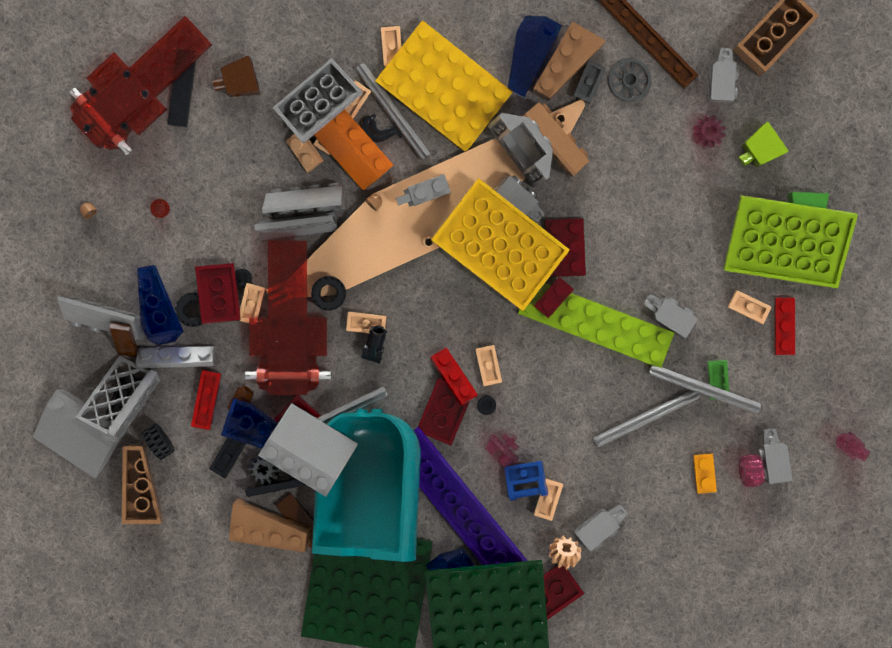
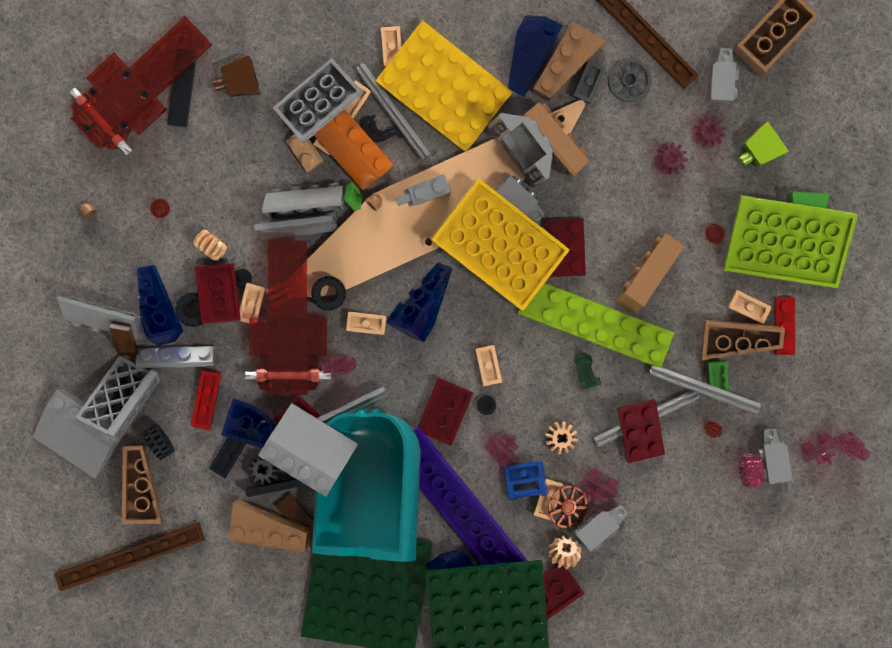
(130, 556): none -> reddish brown tile
(210, 245): none -> light nougat gear
(242, 393): reddish brown cone -> none
(339, 365): none -> clear pink hips
(353, 196): none -> bright green plate
(374, 346): black piece -> none
(420, 311): none -> clear blue wedge
(453, 376): red plate -> none
(553, 297): dark red plate -> none
(561, 430): none -> light nougat gear
(568, 506): none -> copper wheel
(584, 370): none -> clear green leg
(598, 489): none -> clear pink hips
(641, 431): none -> dark red plate
(649, 274): none -> medium nougat wedge
(671, 315): light grey hinge -> none
(672, 151): none -> clear pink gear
(704, 473): light orange plate -> none
(713, 429): none -> clear red plate
(714, 233): none -> clear red plate
(734, 338): none -> medium nougat wedge
(811, 452): none -> clear pink hips

